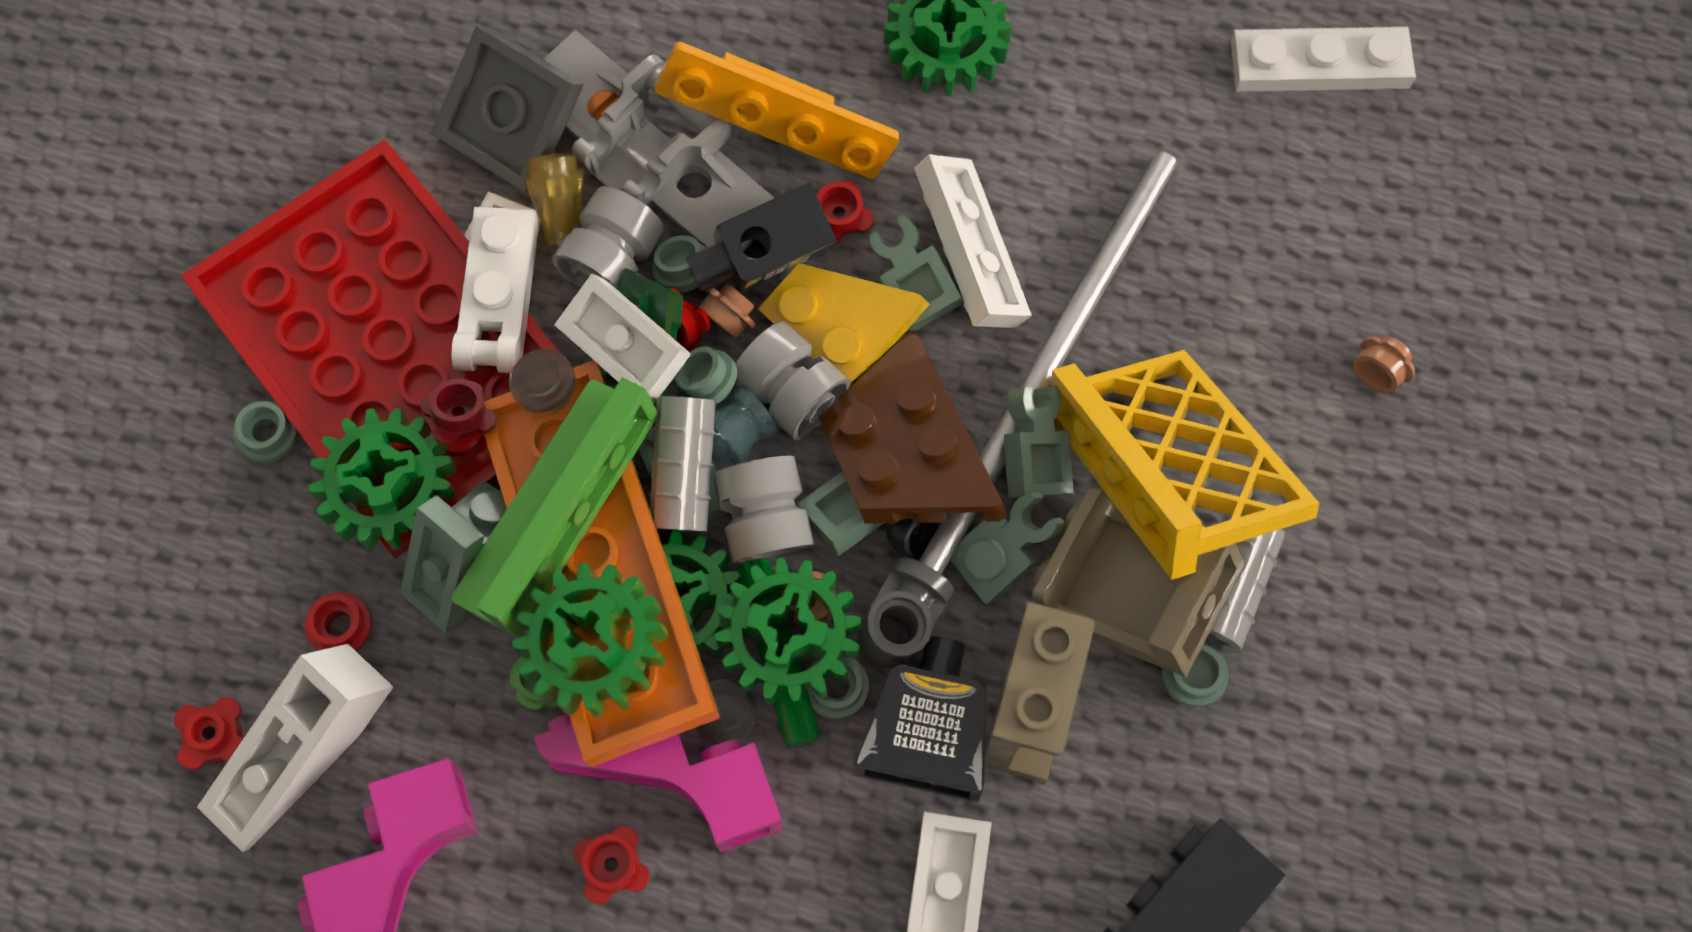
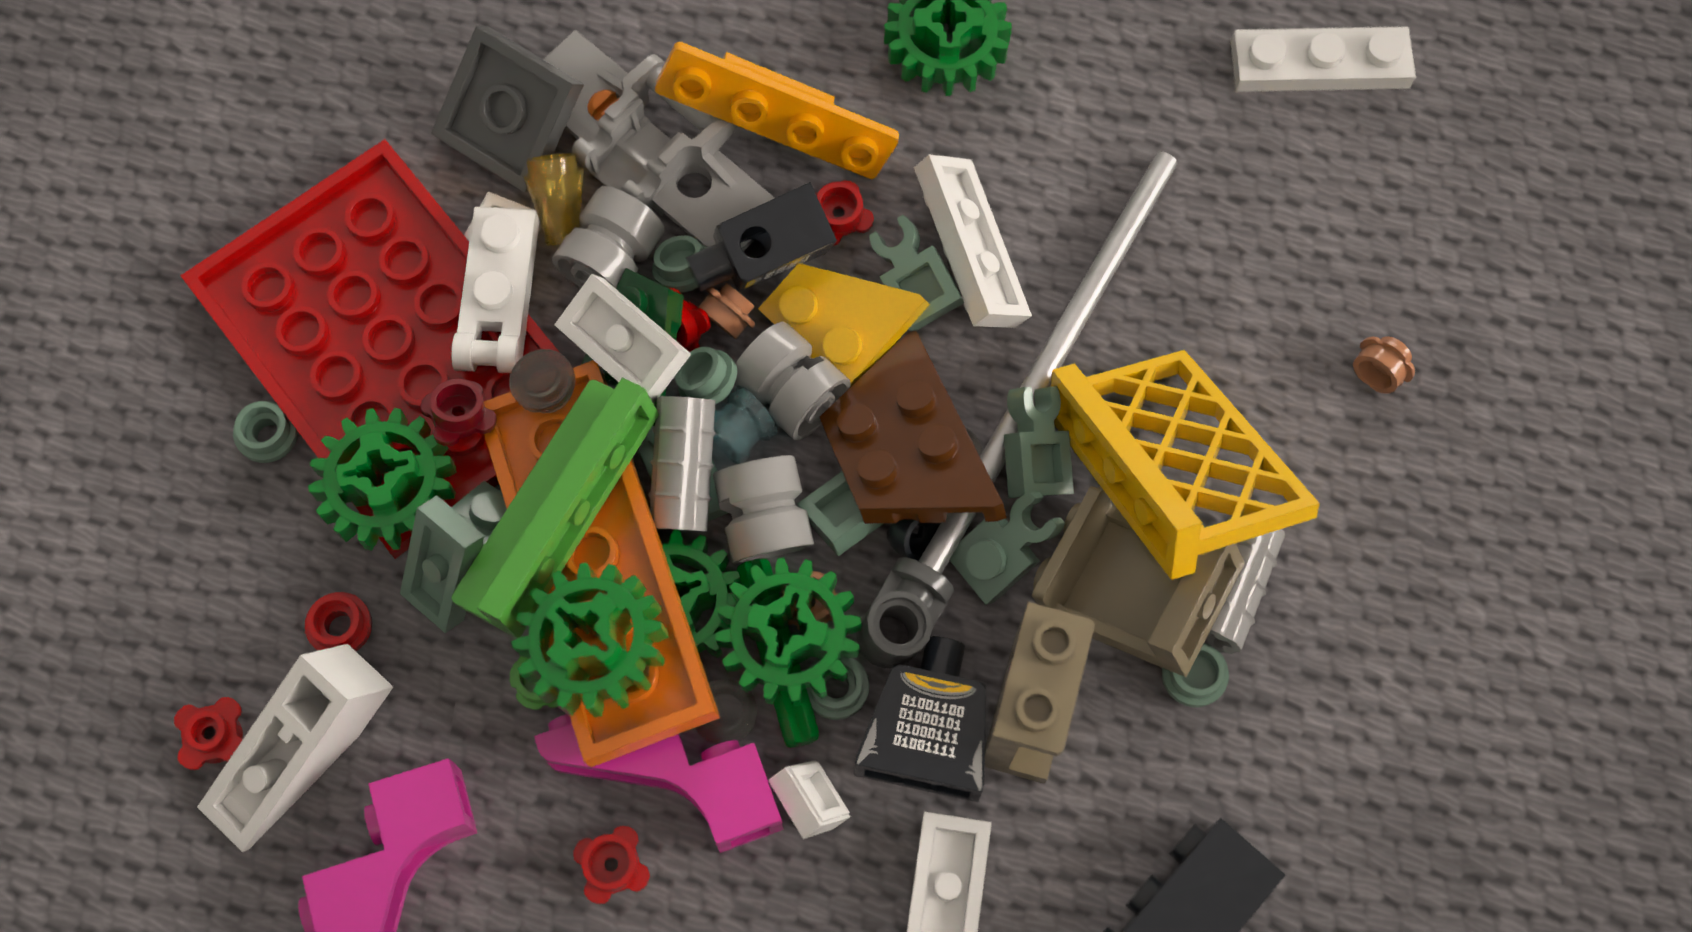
(809, 798): none -> white tile

